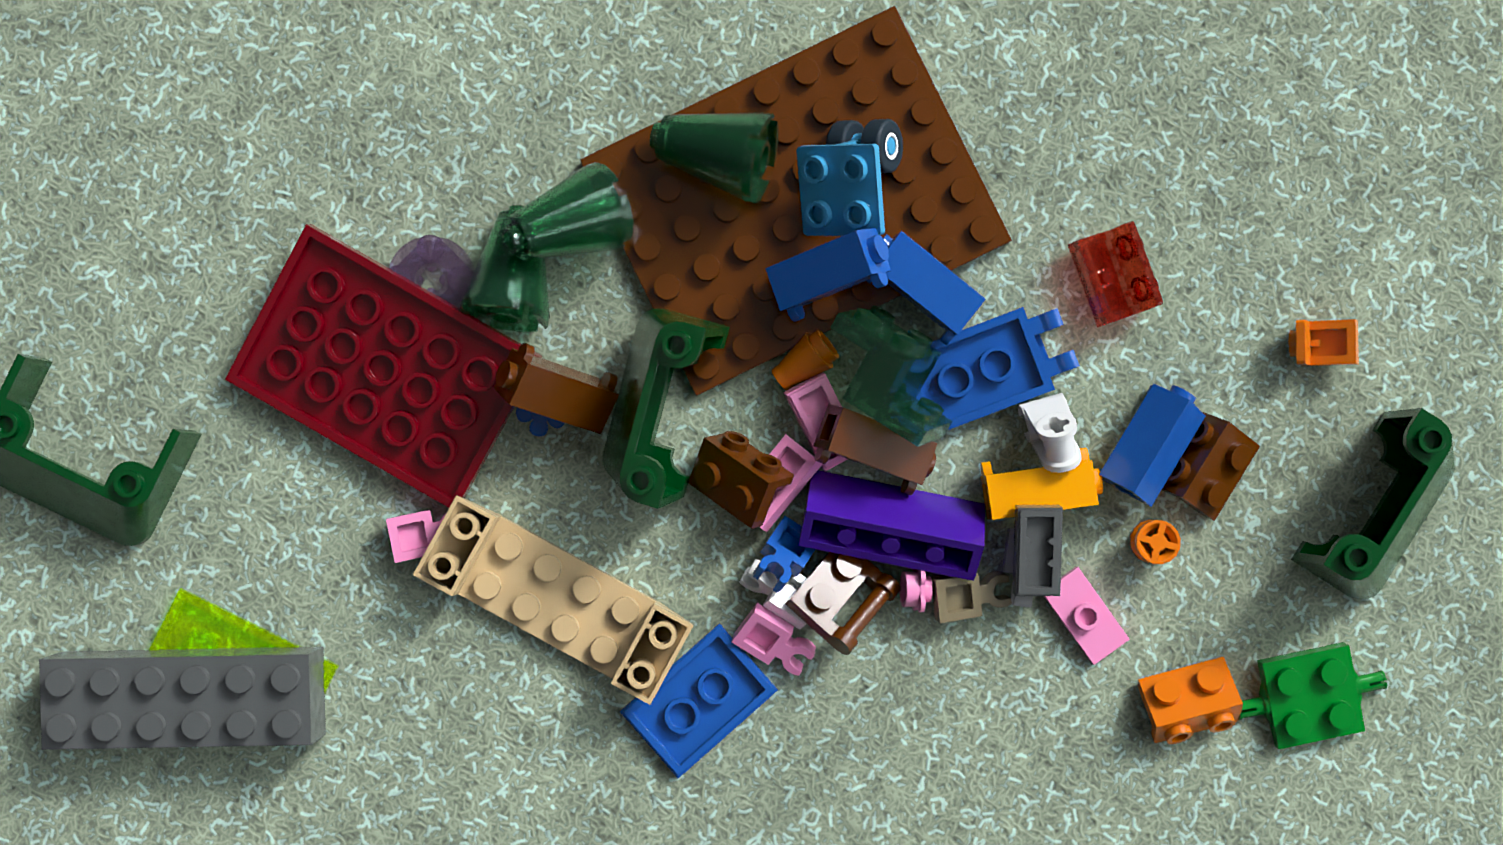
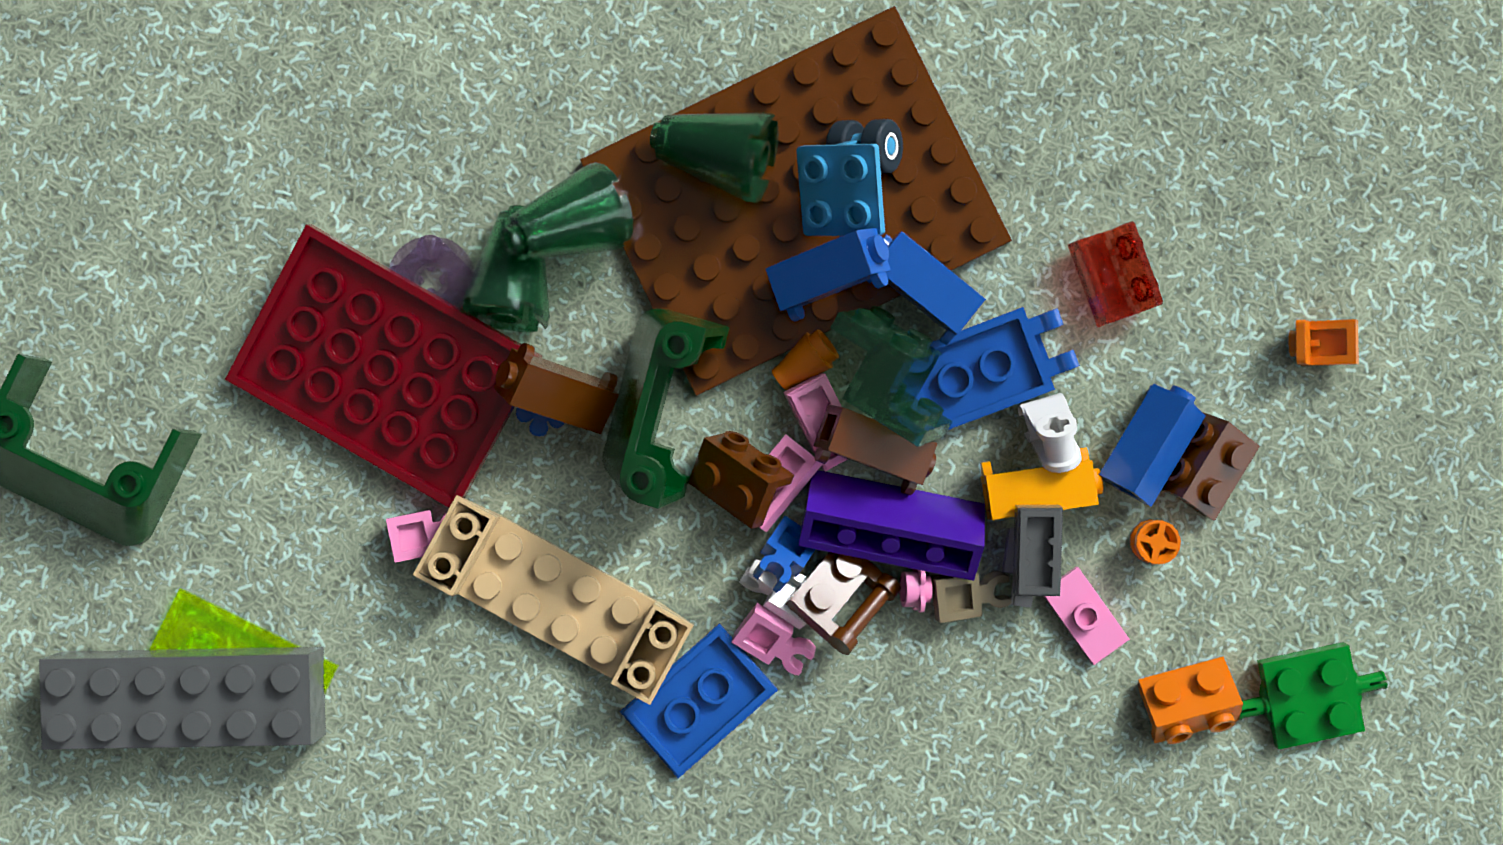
(1423, 456): dark green windscreen -> none

